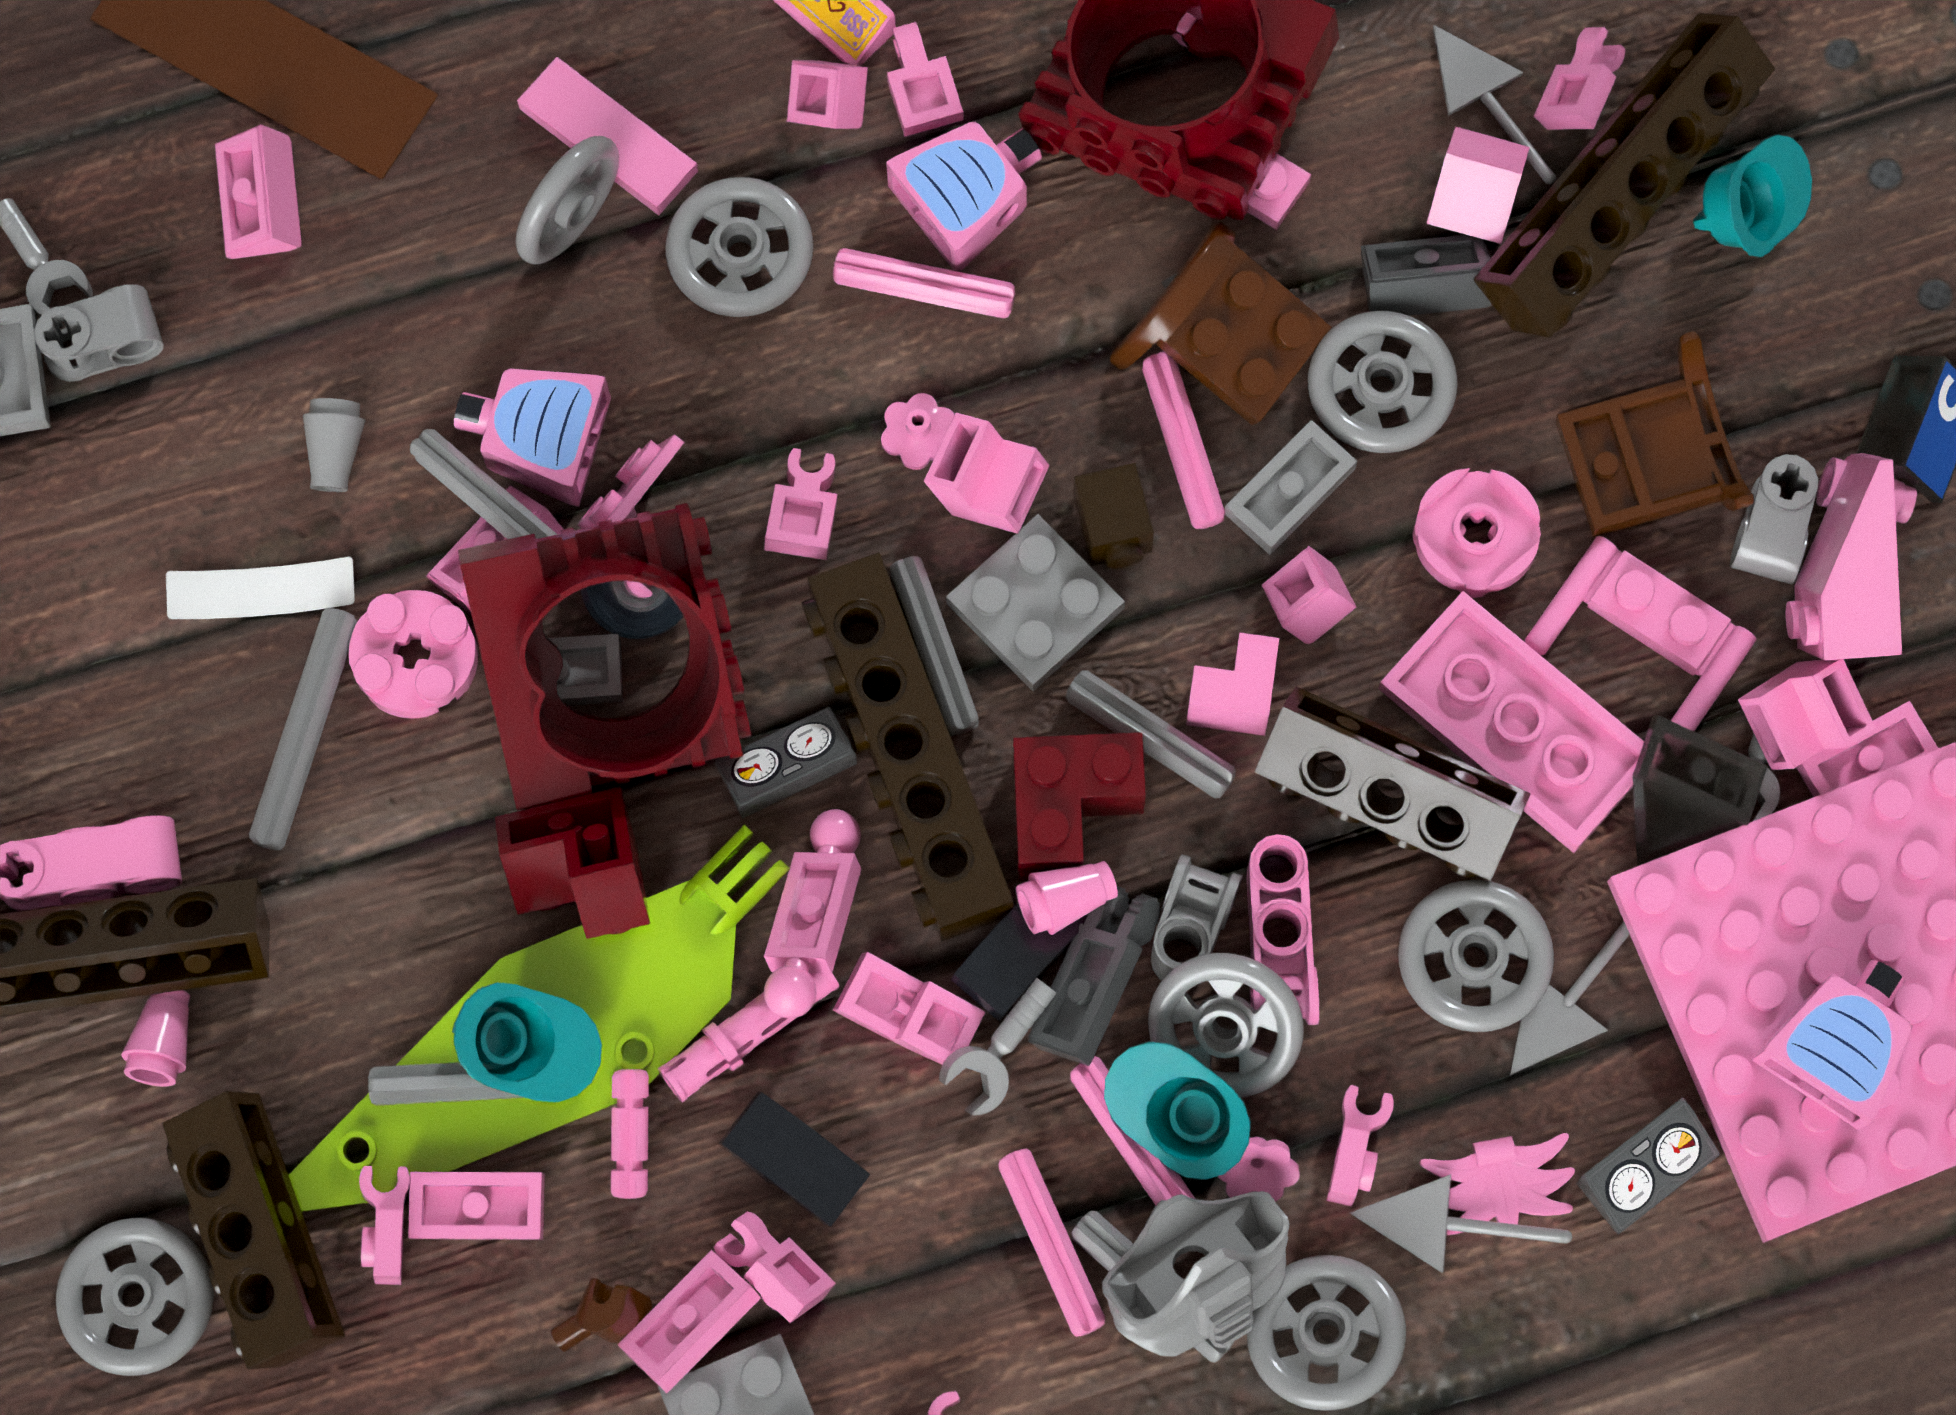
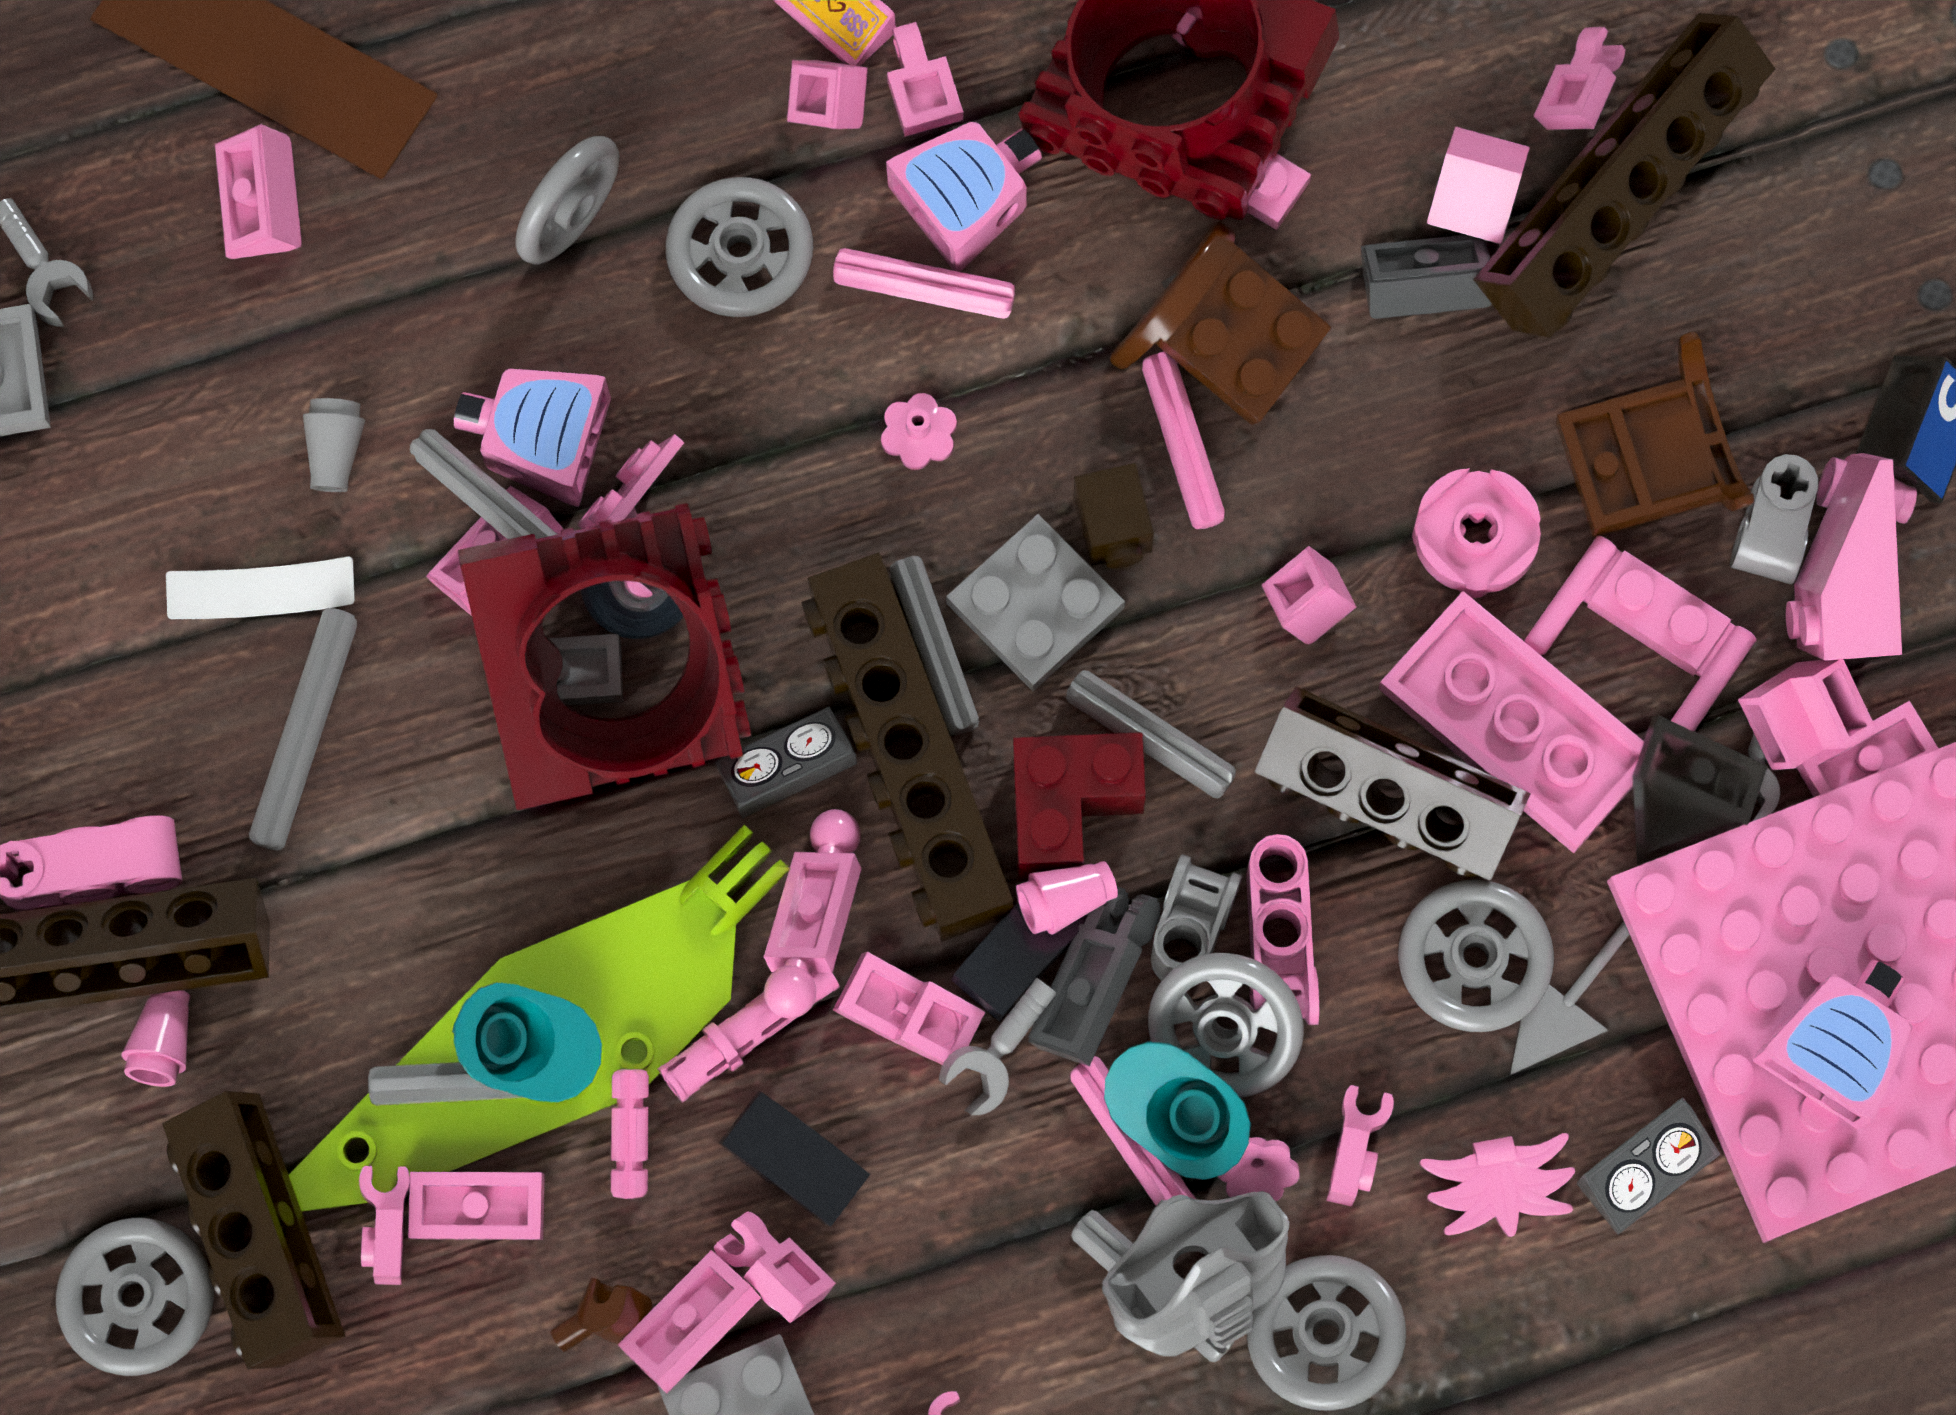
(104, 330): light grey piece -> none
(433, 682): bright pink plate -> none
(576, 854): dark red brick -> none
(578, 110): bright pink tile -> none
(802, 512): bright pink plate -> none
(985, 475): bright pink piece -> none
(1051, 1242): bright pink axle -> none
(1239, 697): bright pink piece -> none
(1290, 487): light grey plate -> none
(1367, 334): light grey plate -> none
(1421, 1221): light grey piece -> none
(1473, 75): light grey piece -> none
(1757, 197): teal piece -> none

